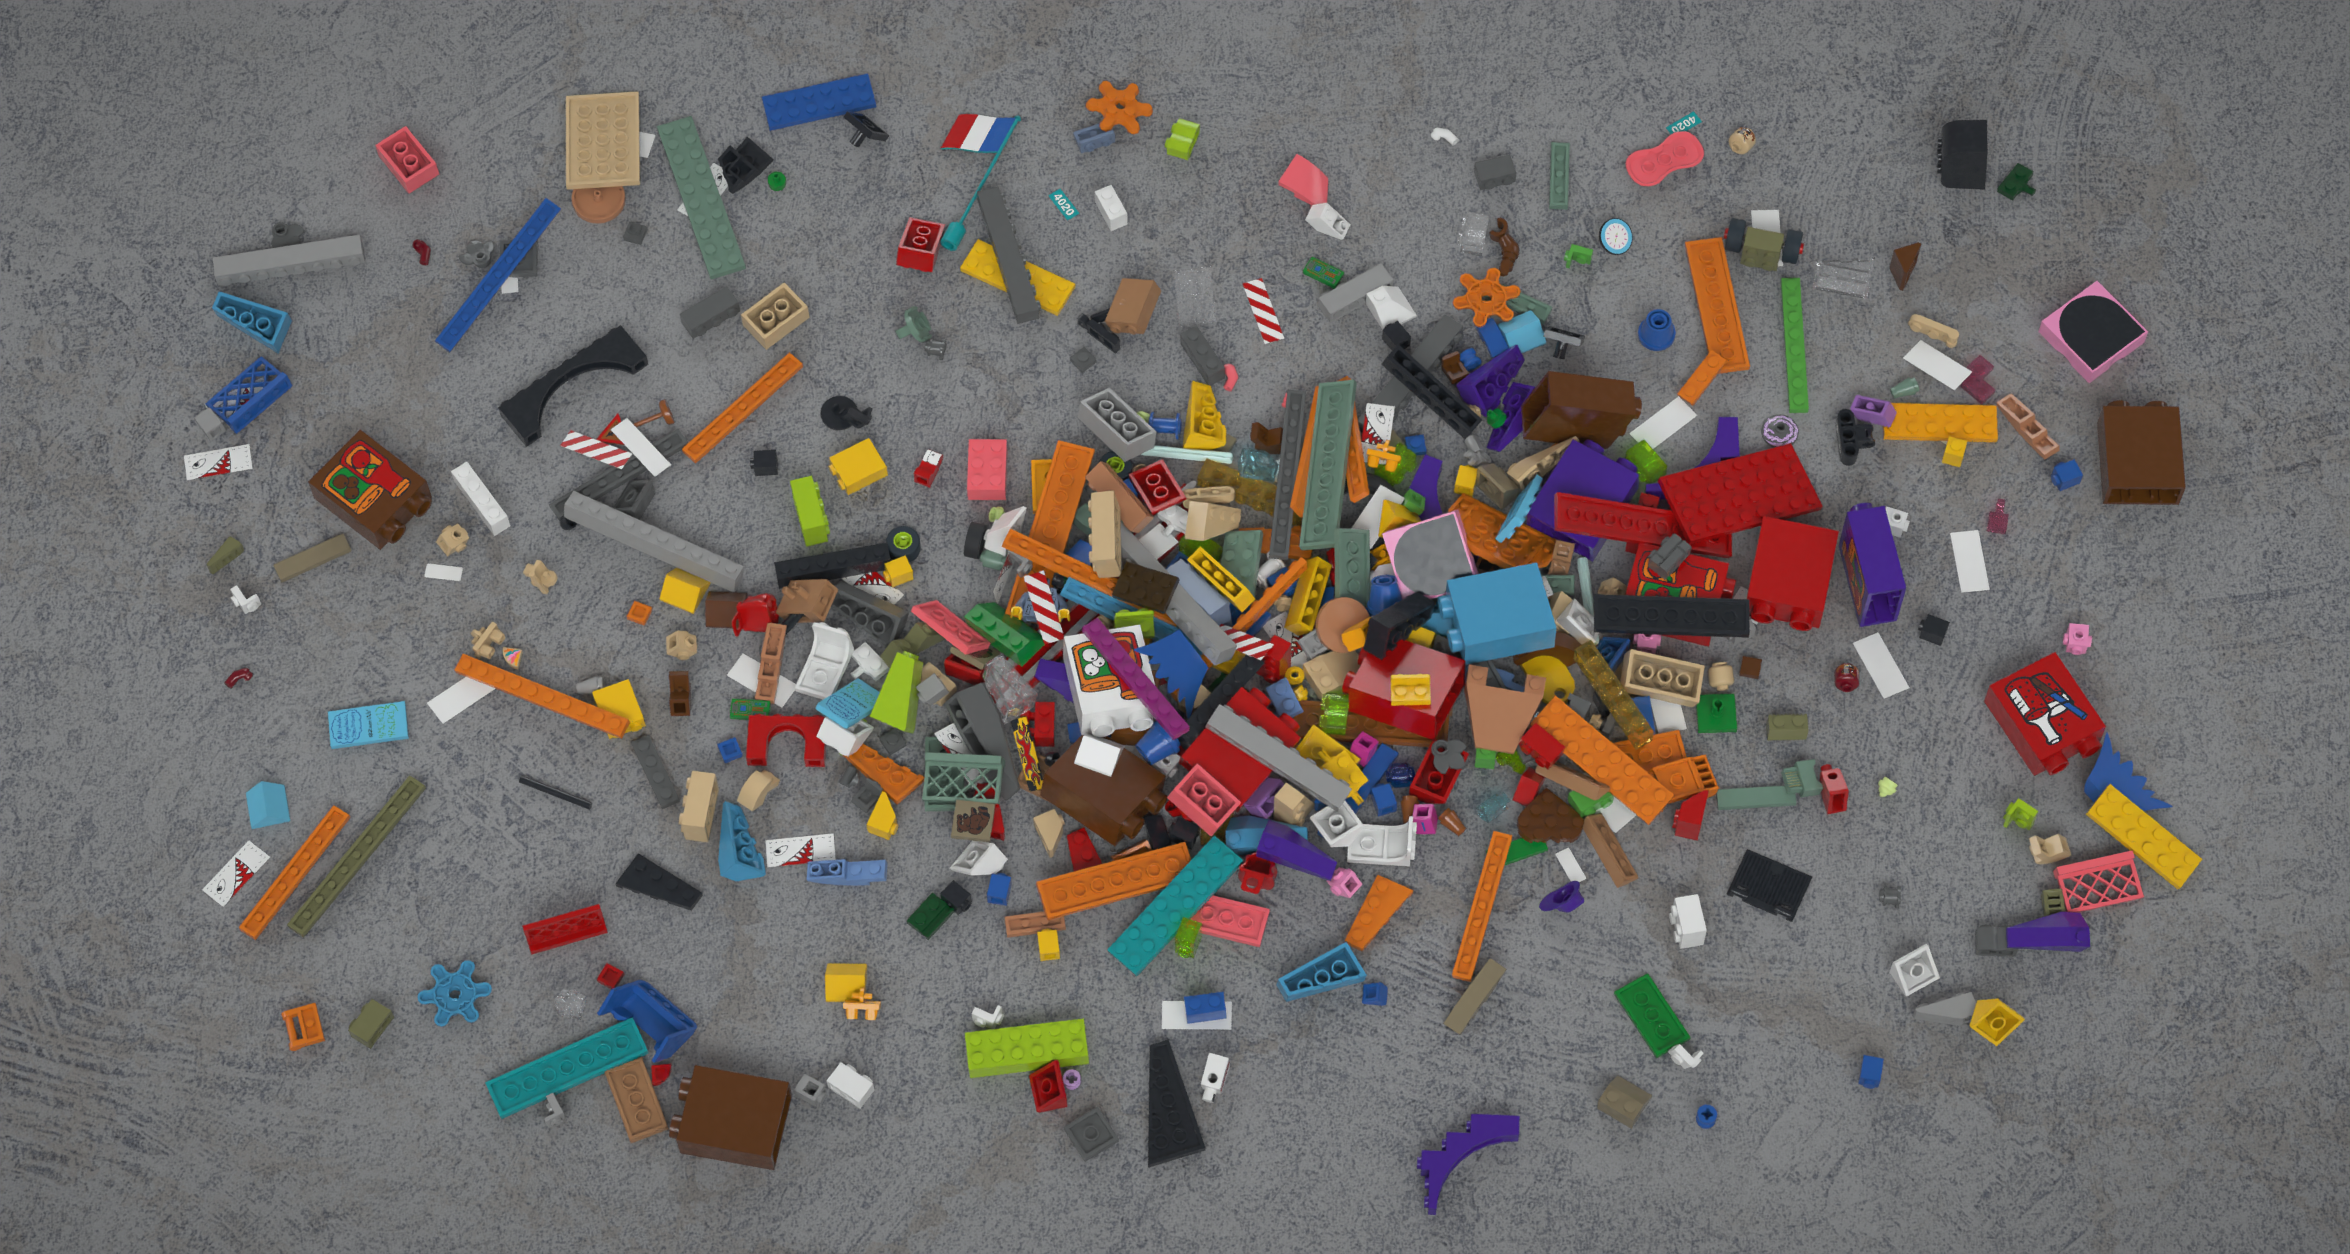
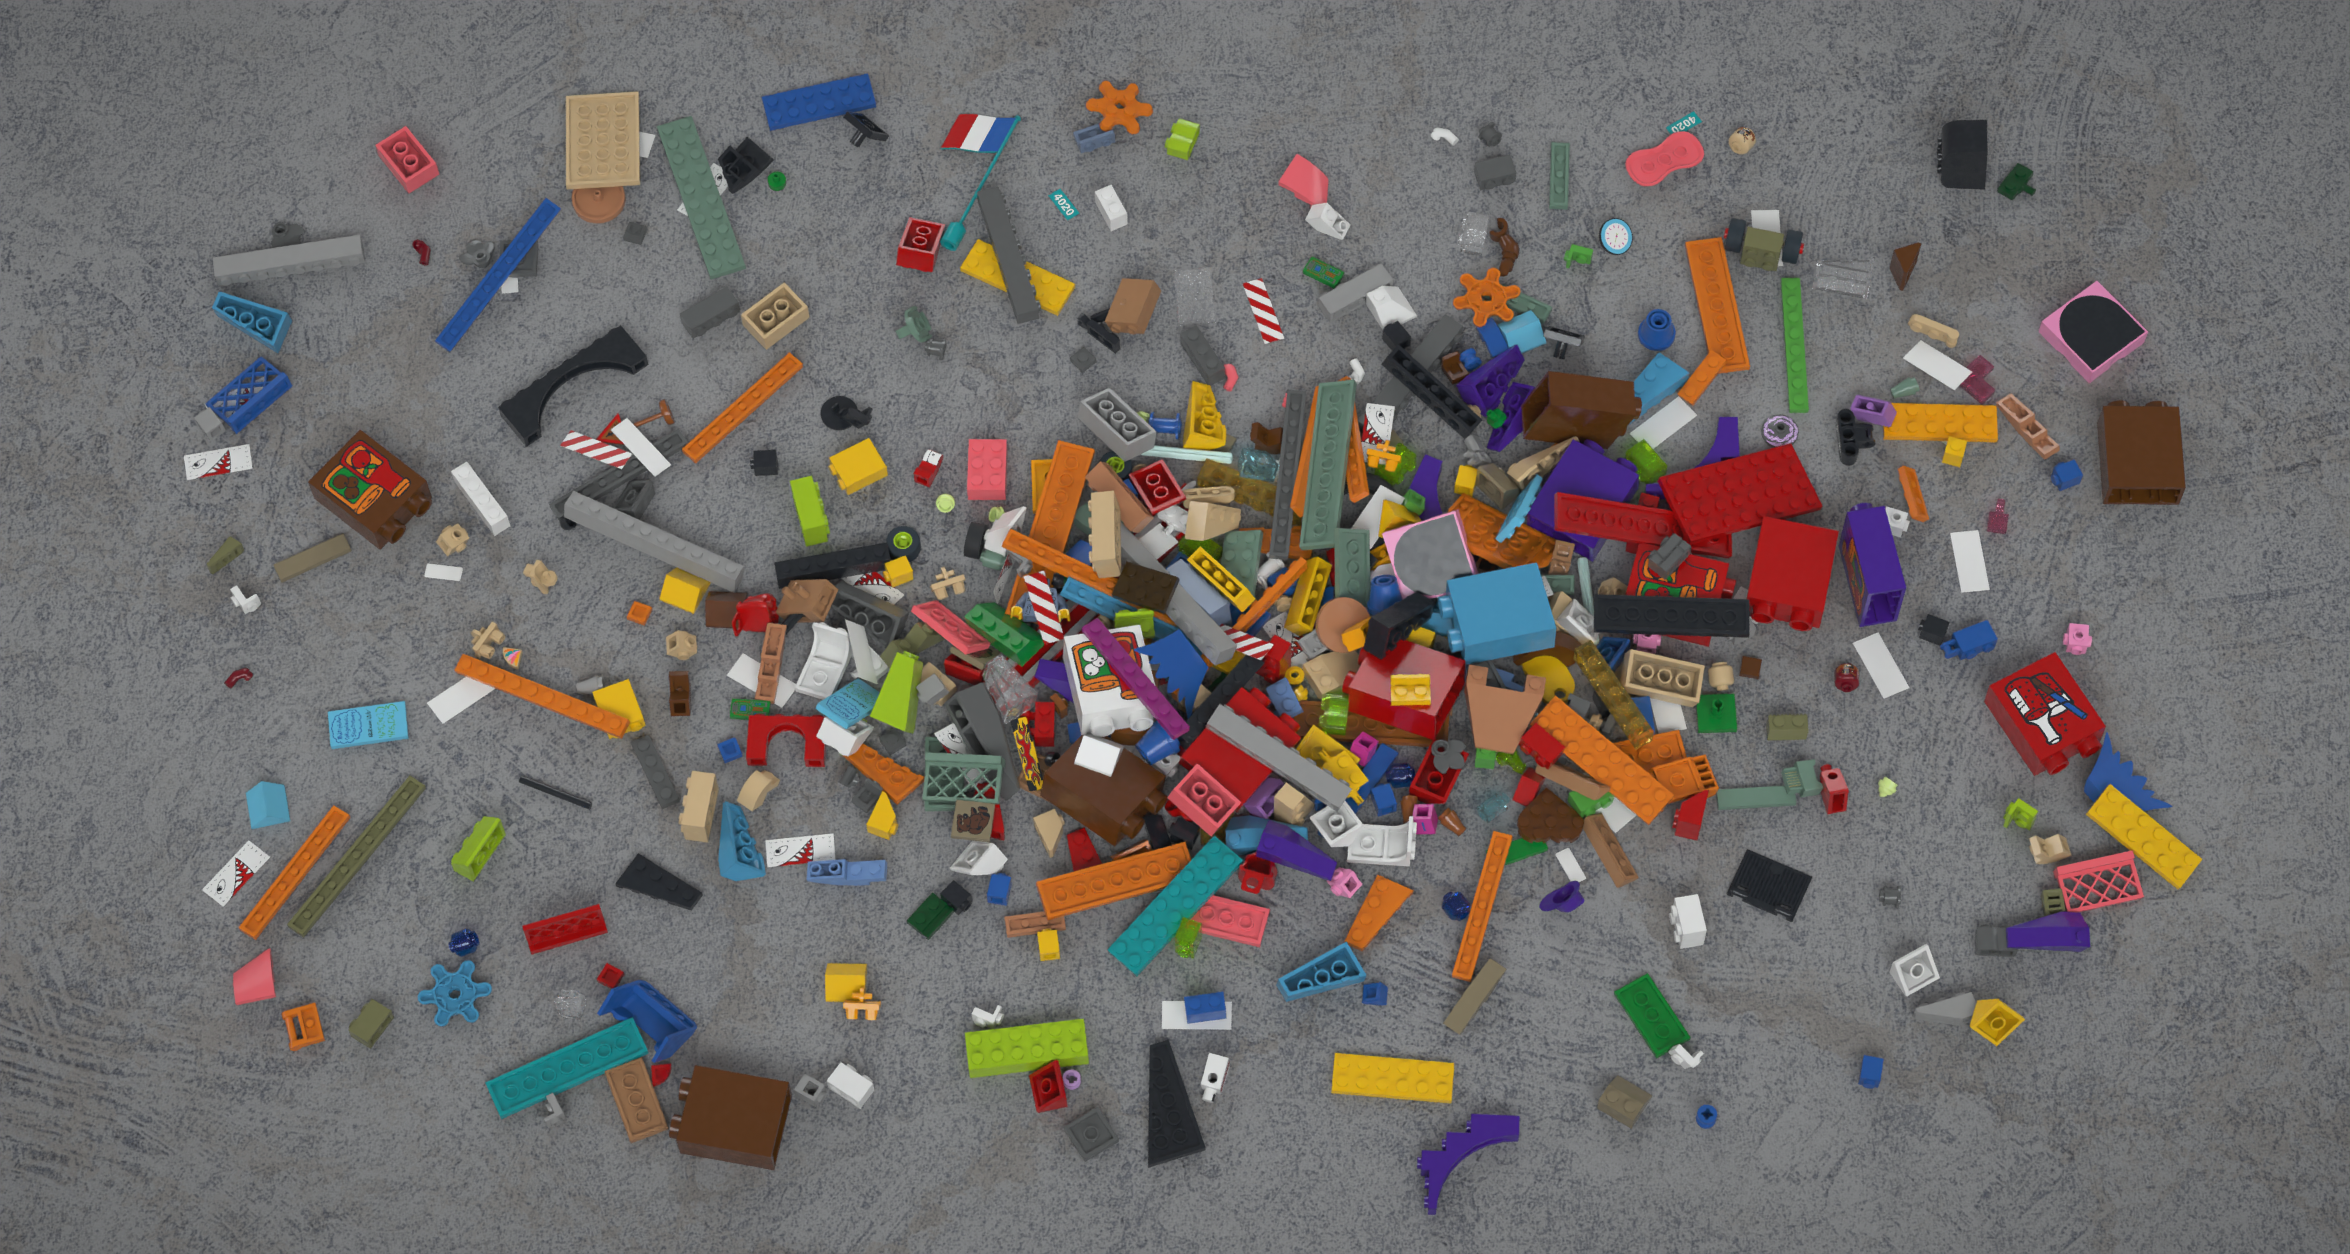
(255, 980): none -> coral slope
(464, 942): none -> clear blue head
(478, 847): none -> lime slope
(861, 651): none -> white sticker
(940, 587): none -> tan hips
(945, 503): none -> yellowish green plate
(1060, 705): none -> dark orange plate
(1358, 372): none -> white arm
(1392, 1078): none -> yellow plate
(1416, 444): blue plate -> none
(1456, 906): none -> clear blue head
(1490, 135): none -> dark grey brick
(1658, 381): none -> dark azure wedge
(1913, 494): none -> orange plate
(1970, 641): none -> blue brick

